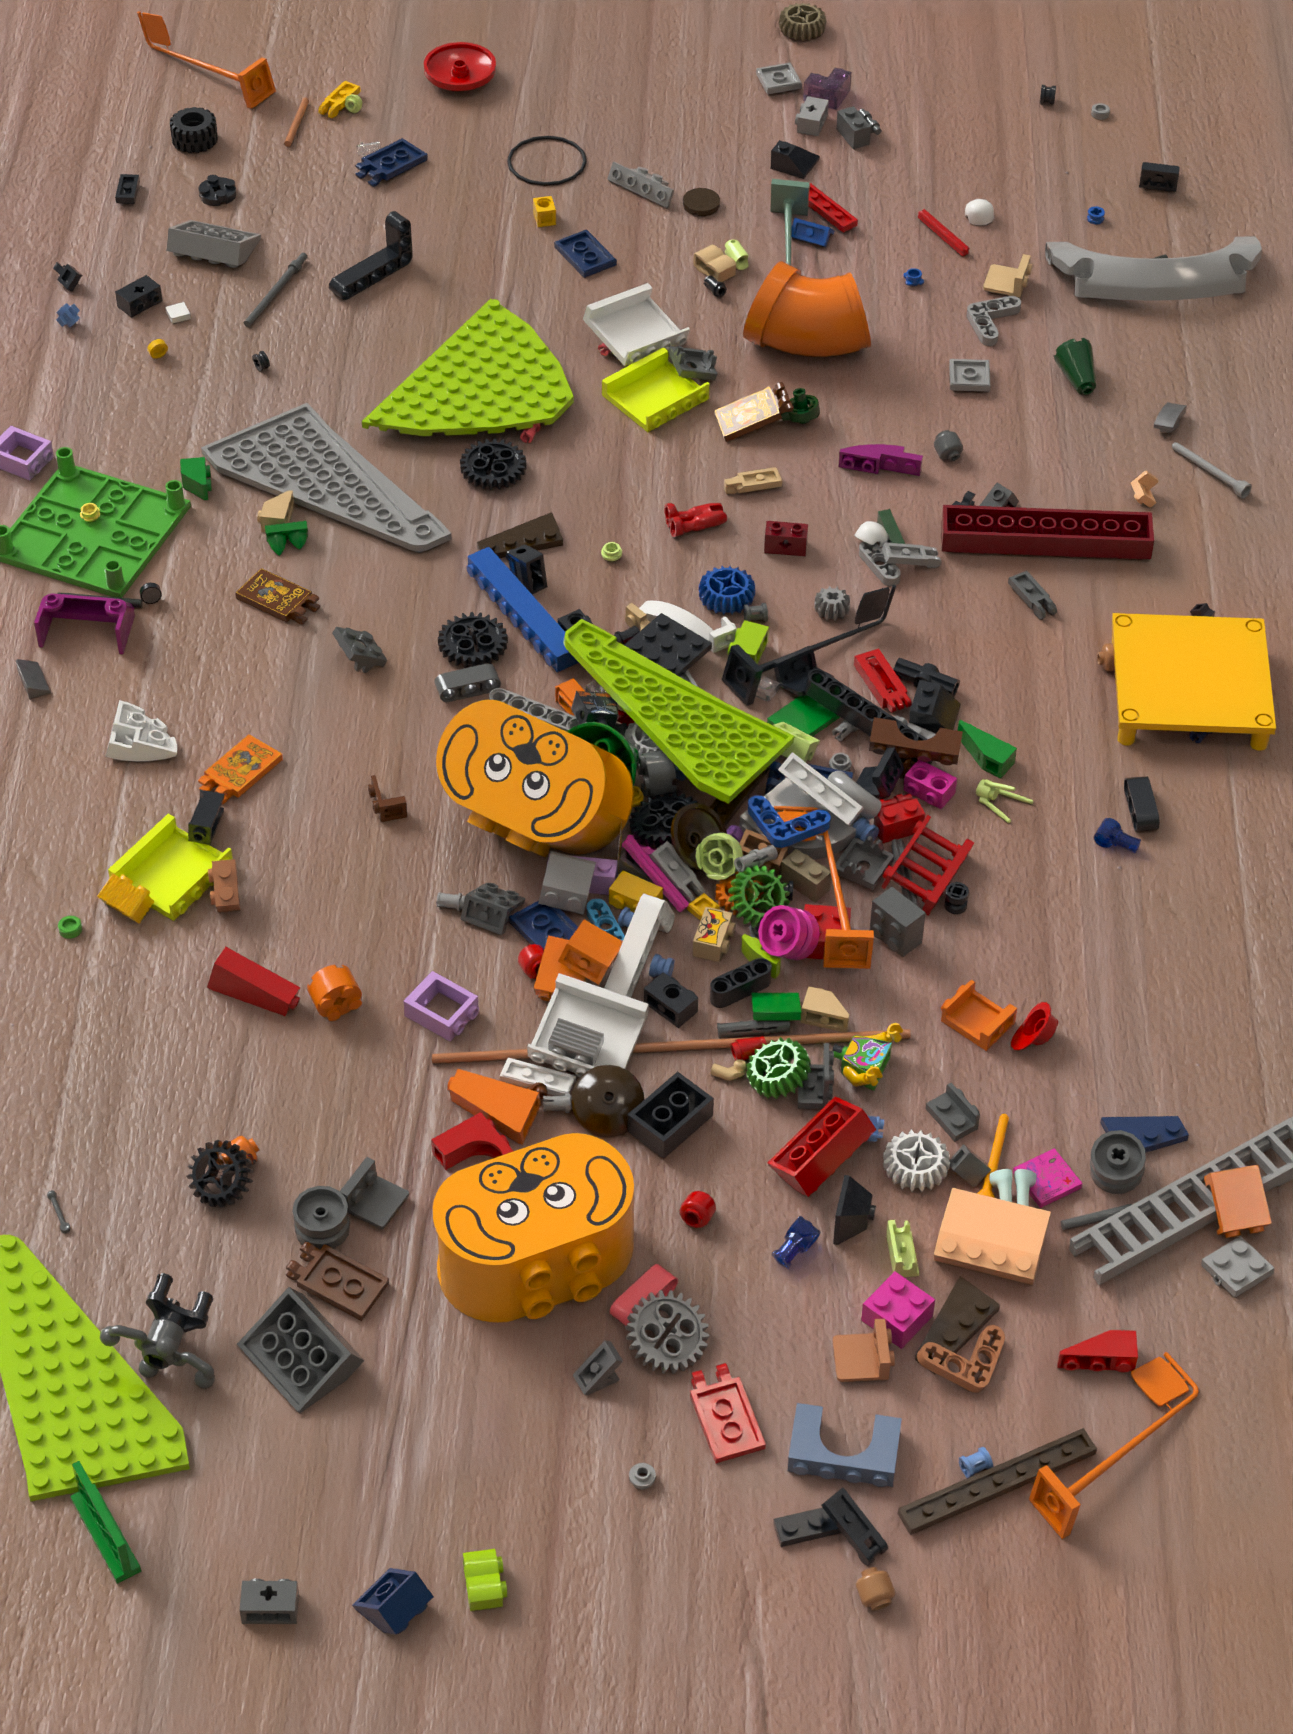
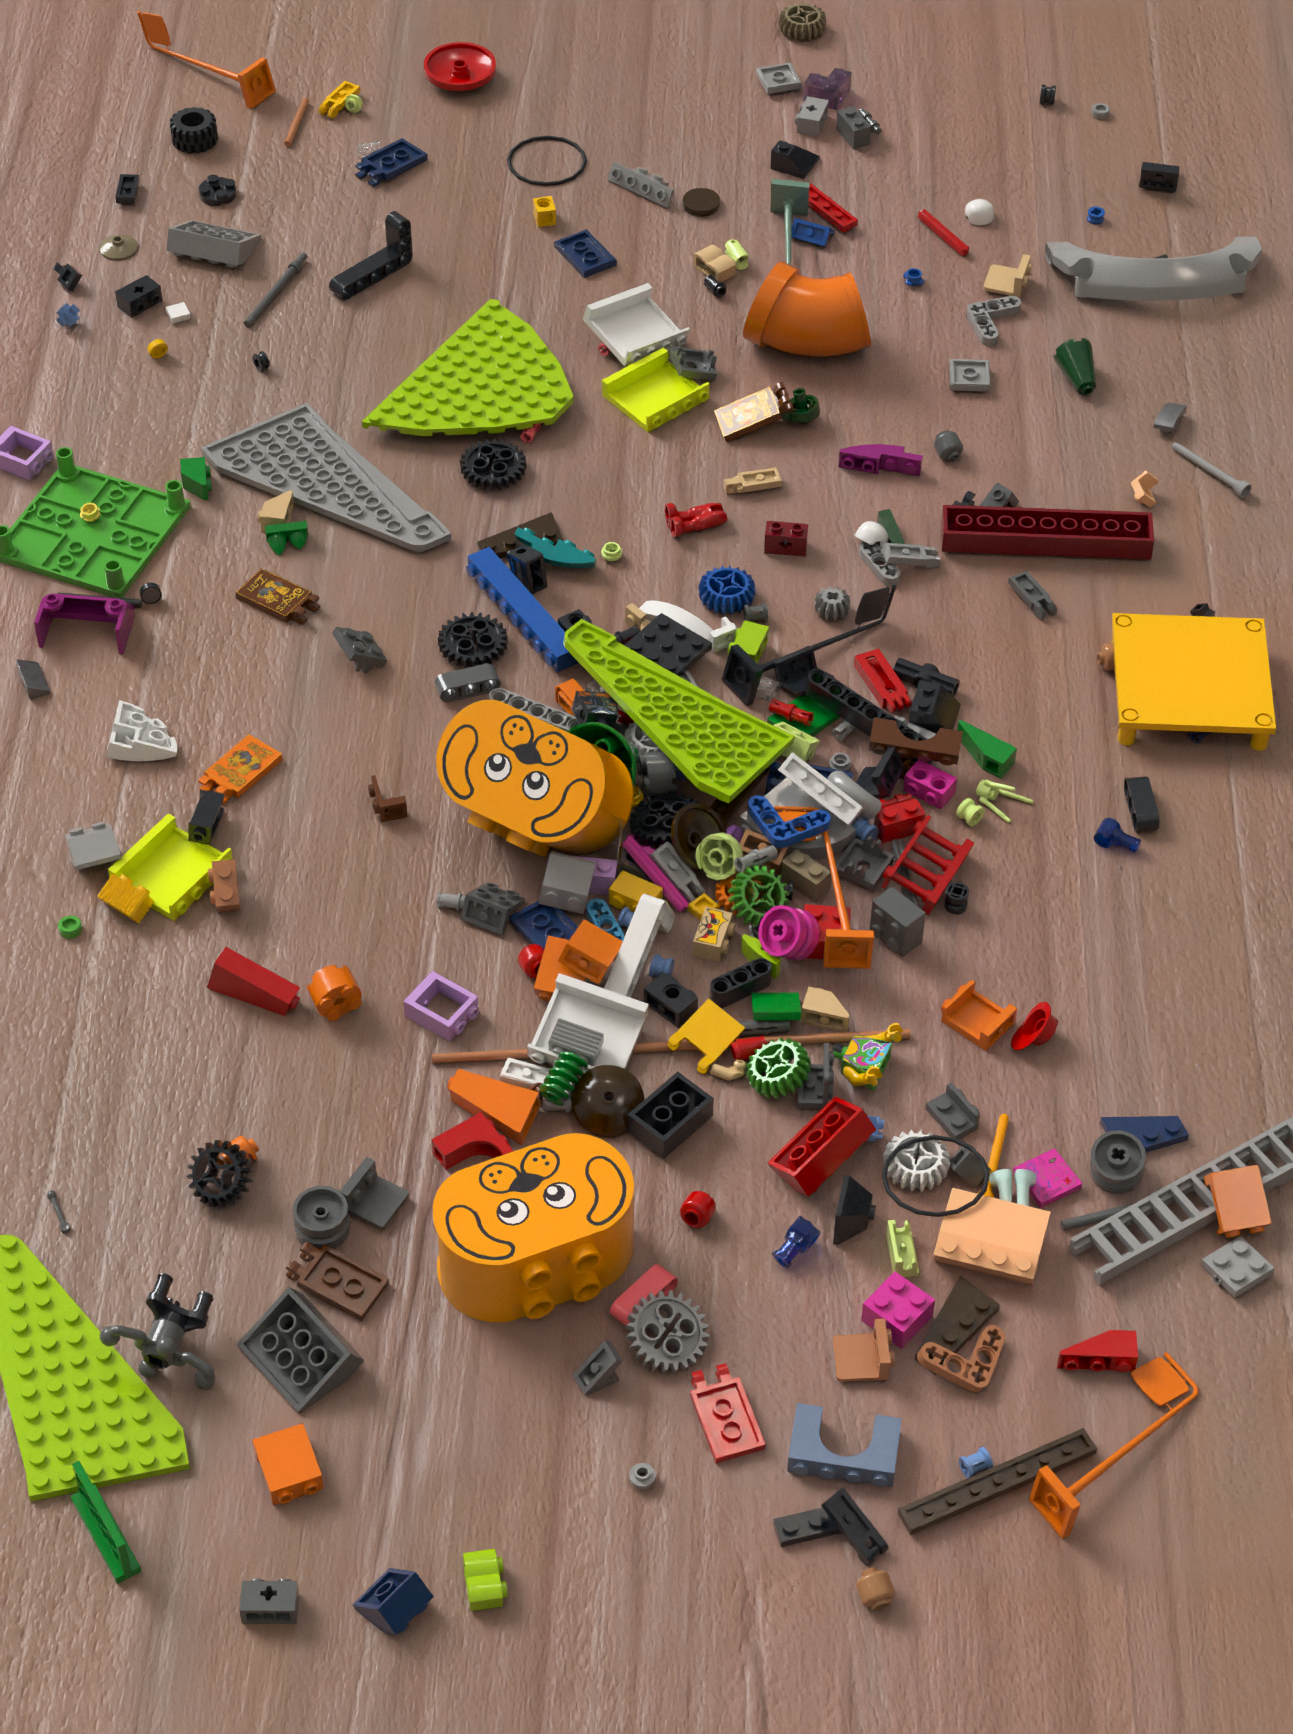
(92, 845): none -> light grey slope
(118, 247): none -> dark tan dish
(288, 1464): none -> orange panel
(561, 1076): none -> green piece
(562, 554): none -> teal slope
(709, 1031): none -> yellow flag
(791, 712): none -> red pin
(929, 1213): none -> black piece
(970, 812): none -> yellowish green wheel

